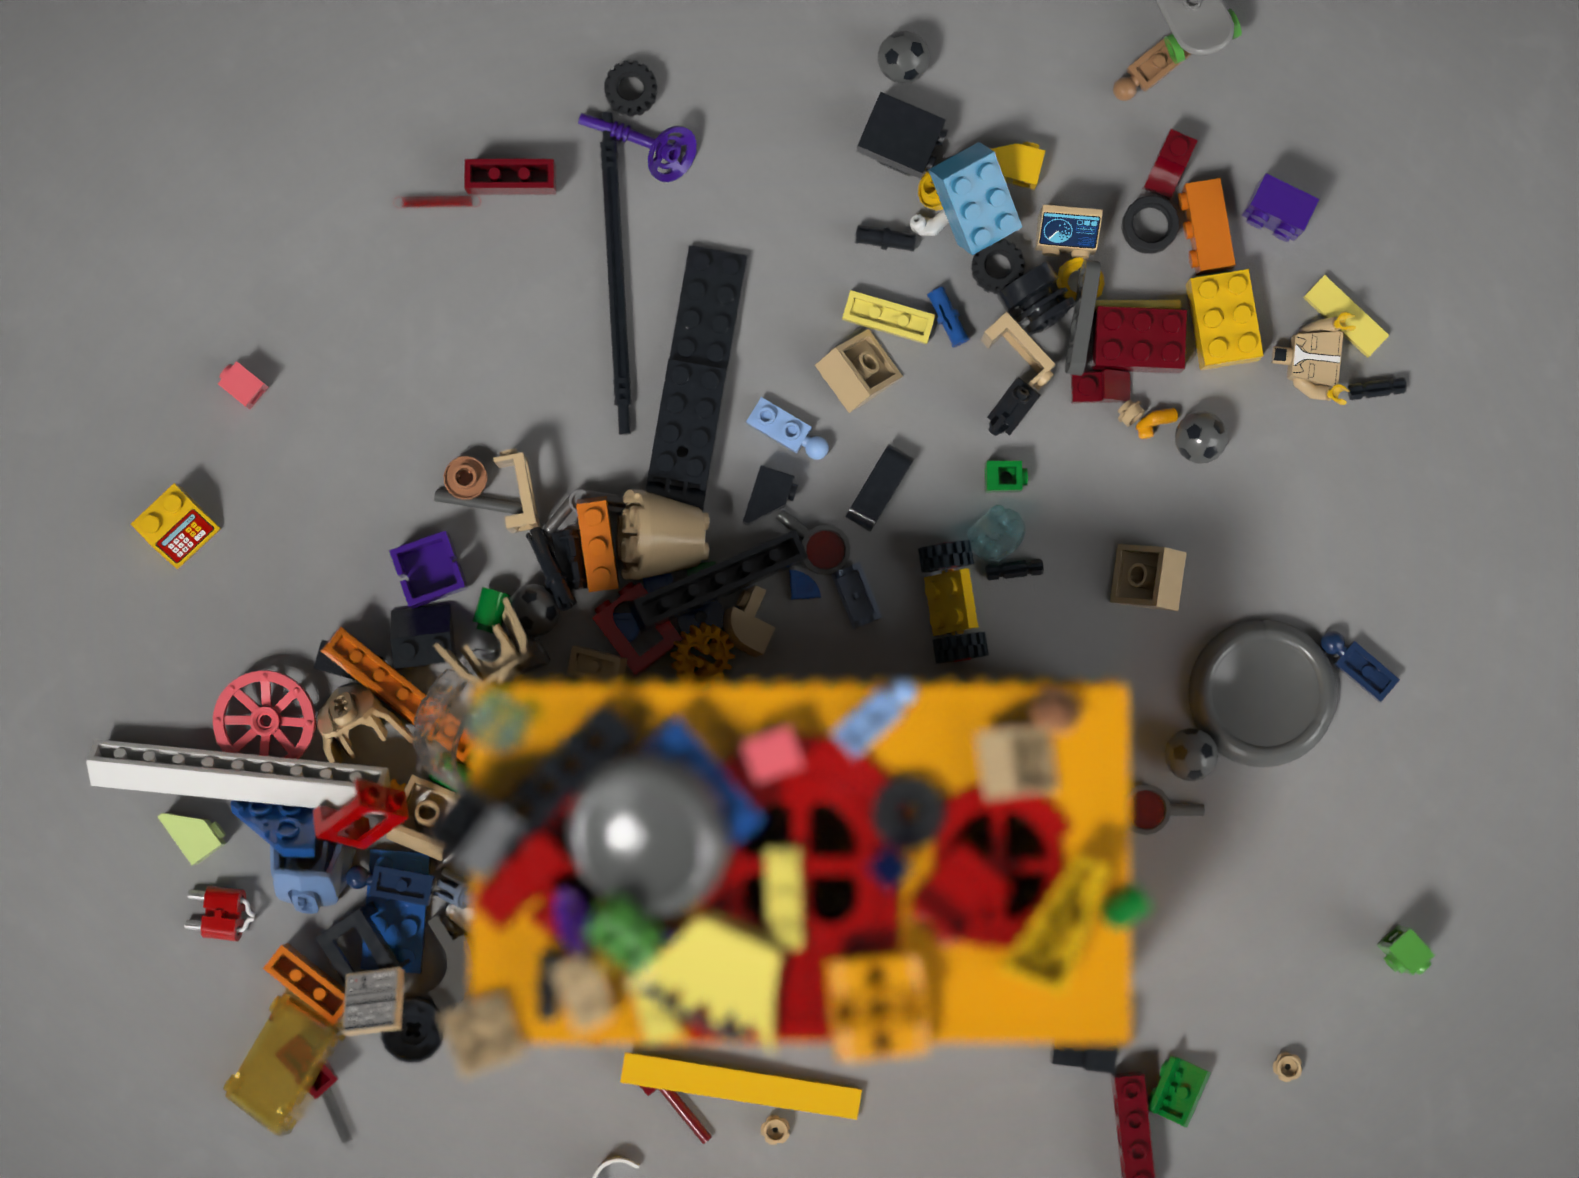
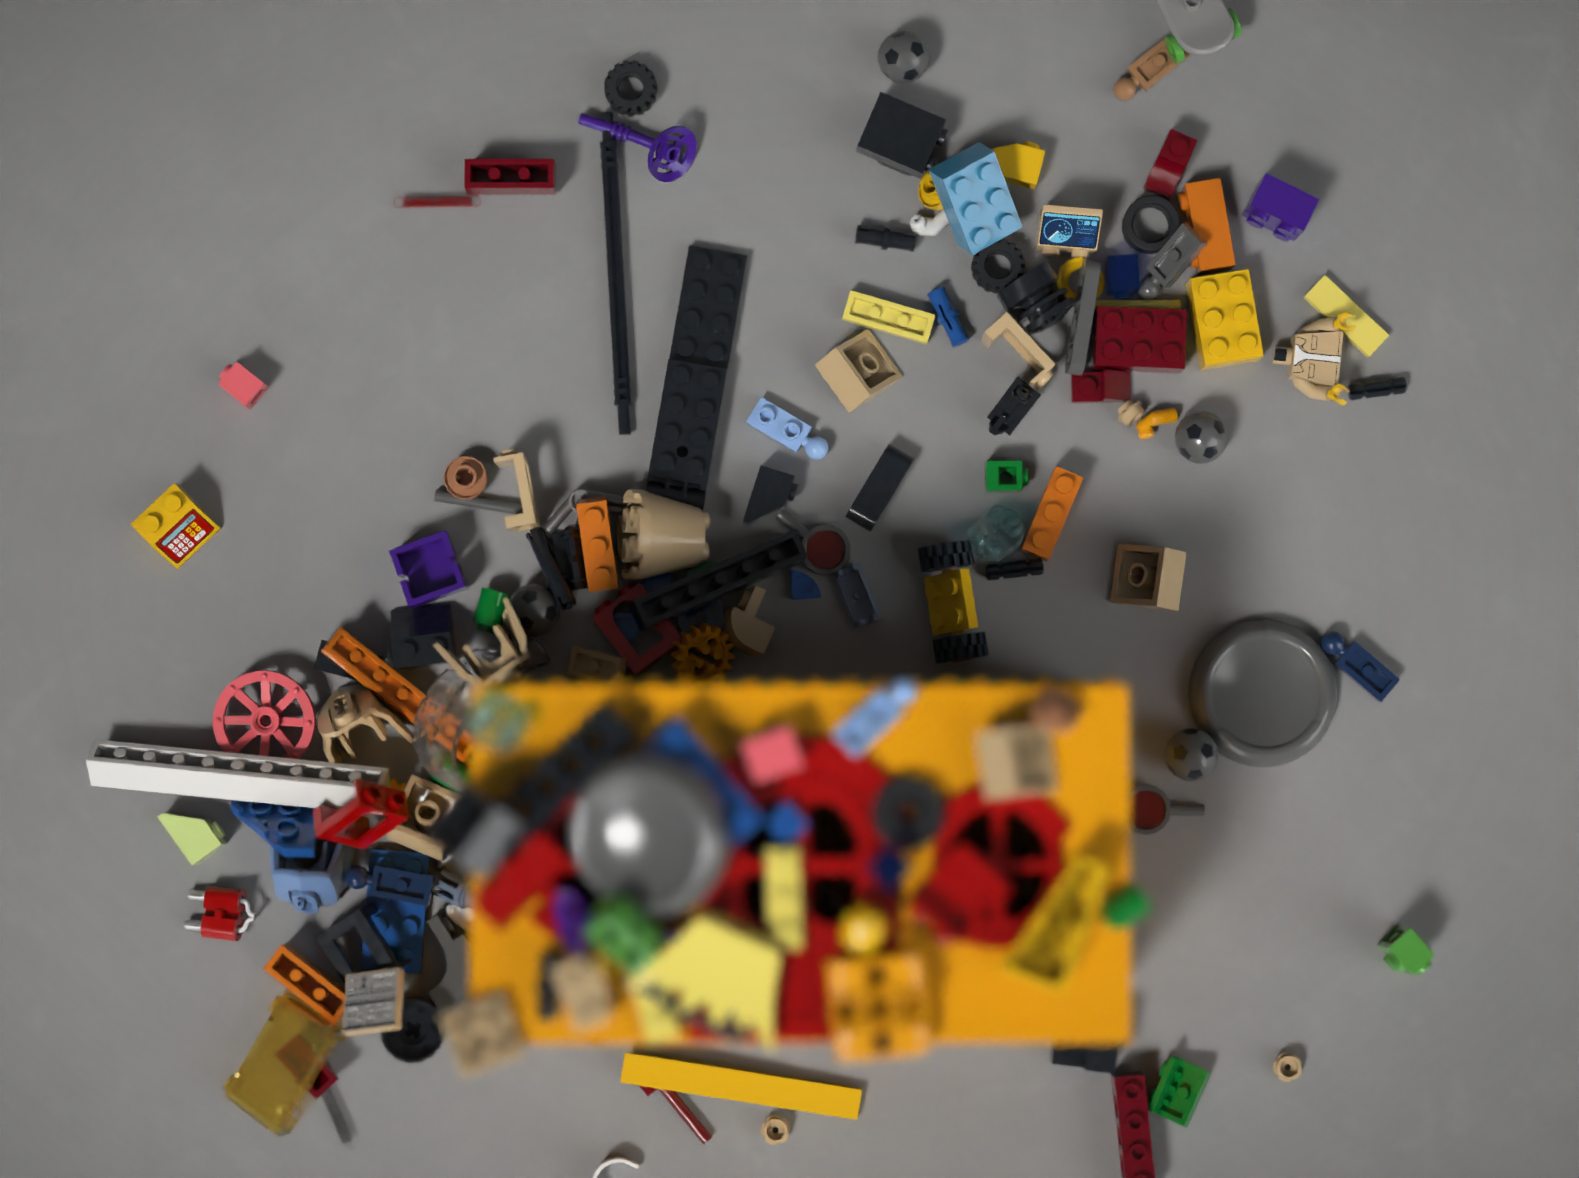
(787, 823): none -> blue tile
(863, 929): none -> yellow head
(1051, 514): none -> orange brick
(1122, 276): none -> clear blue brick
(1171, 261): none -> dark grey plate

